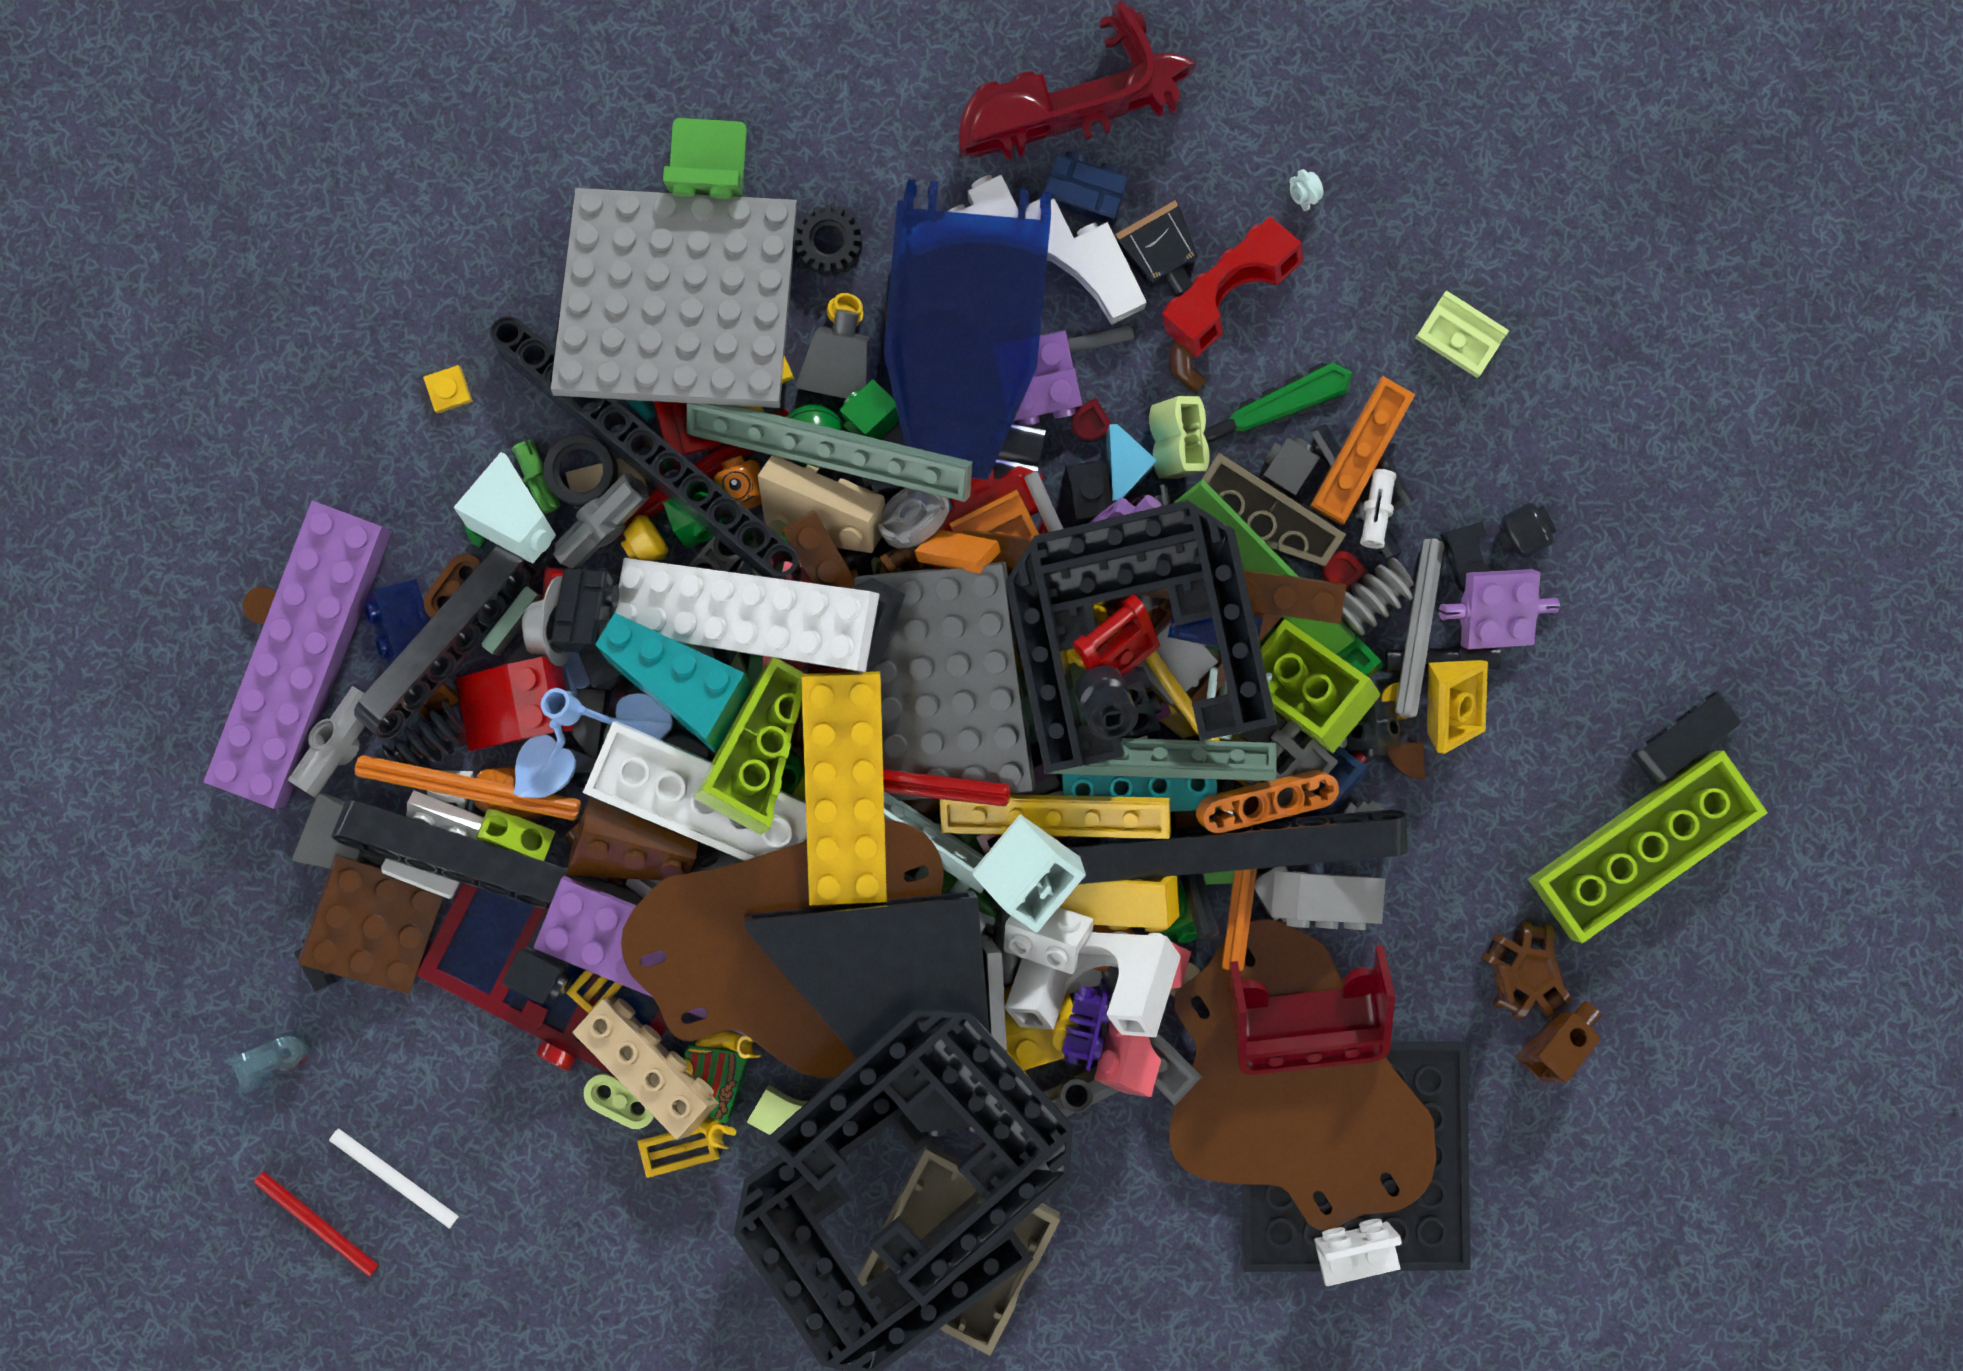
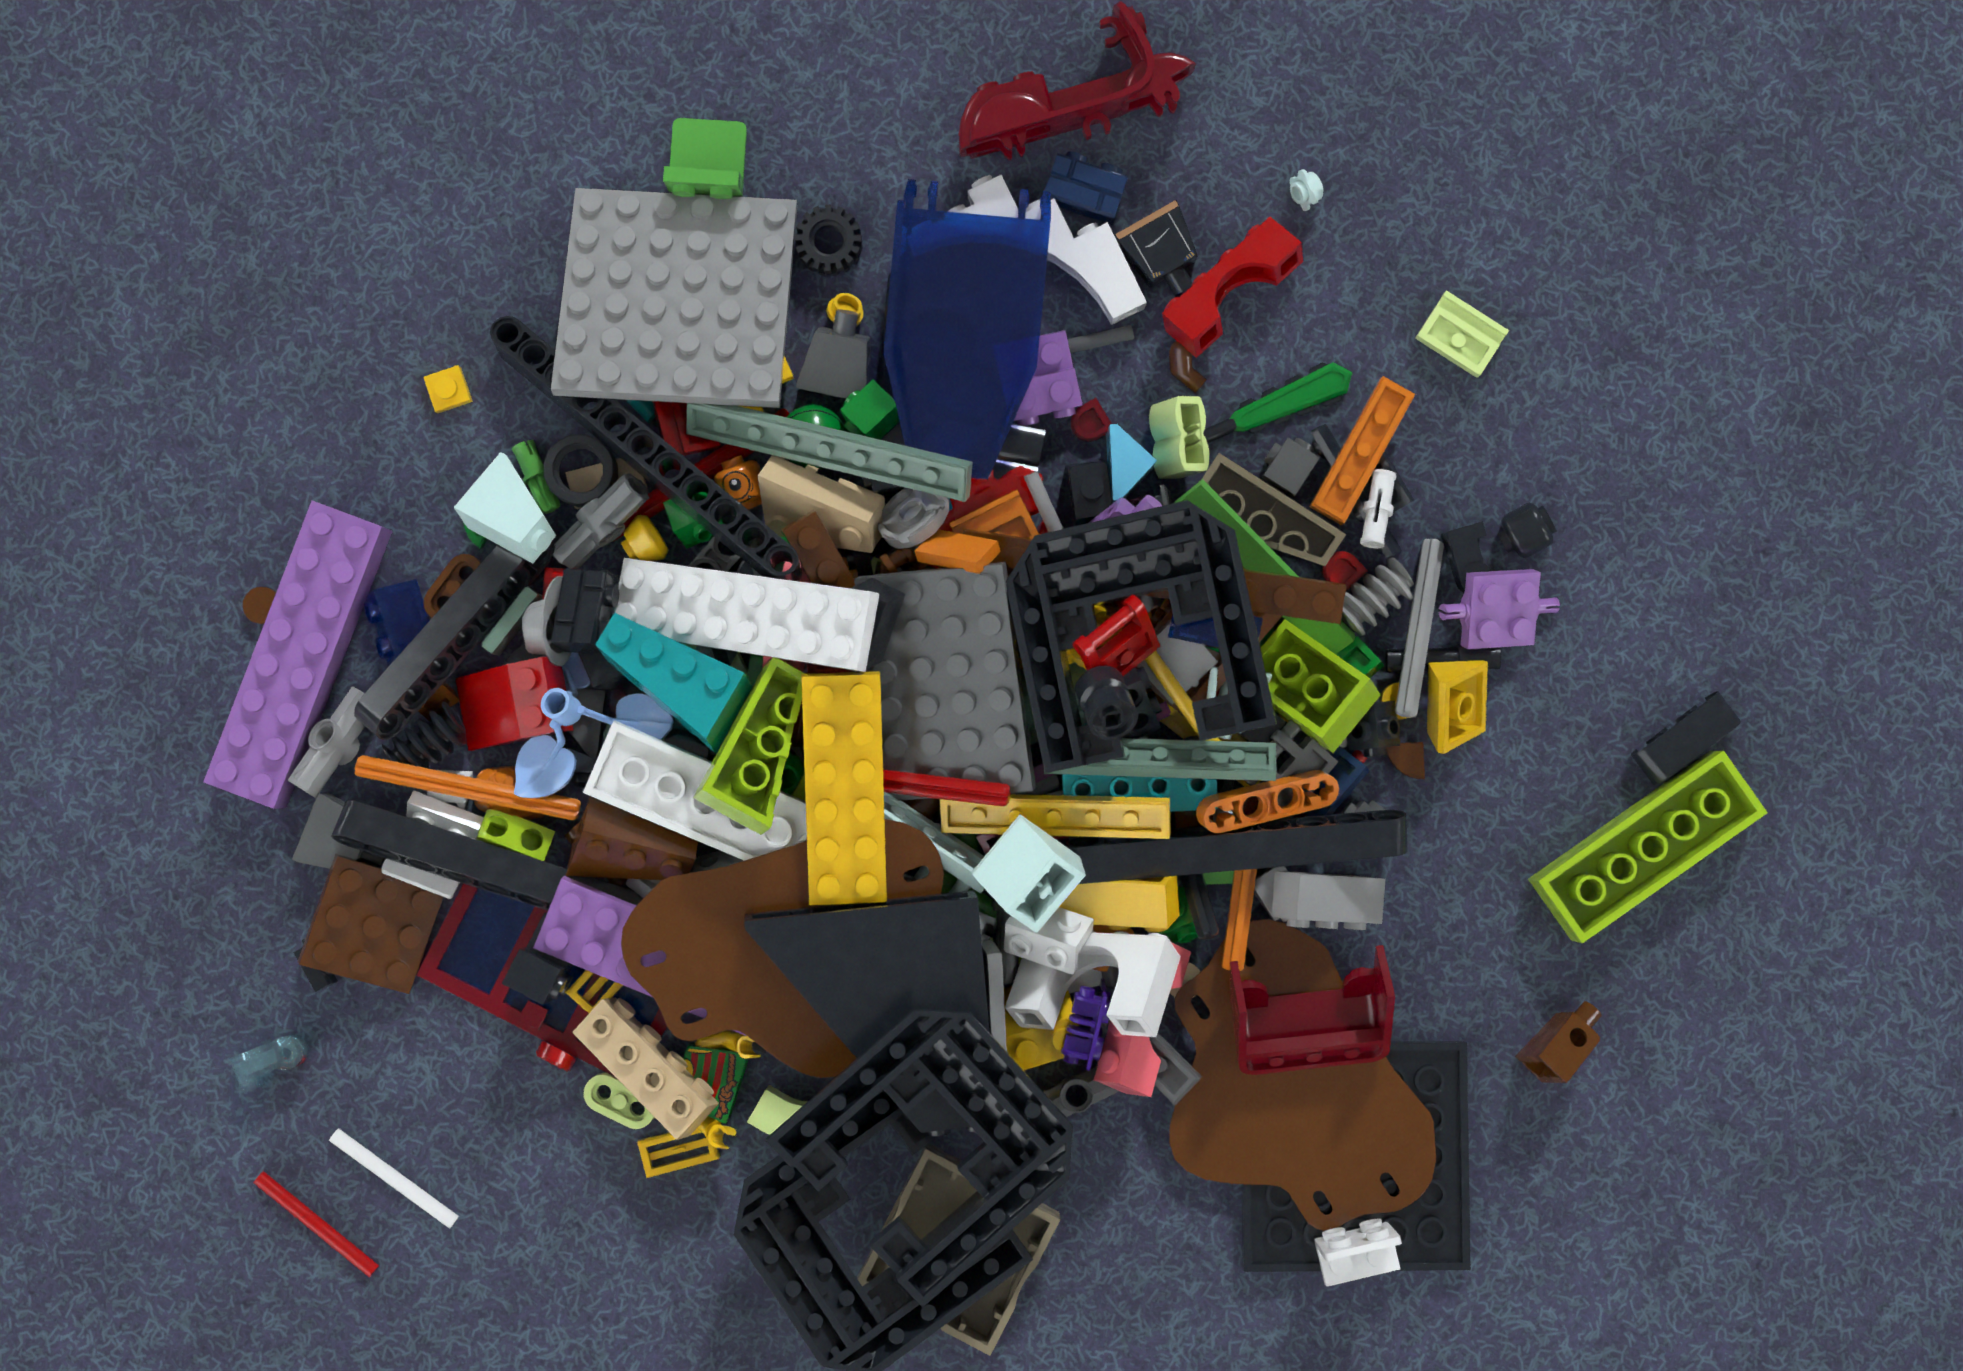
(1530, 972): reddish brown piece -> none

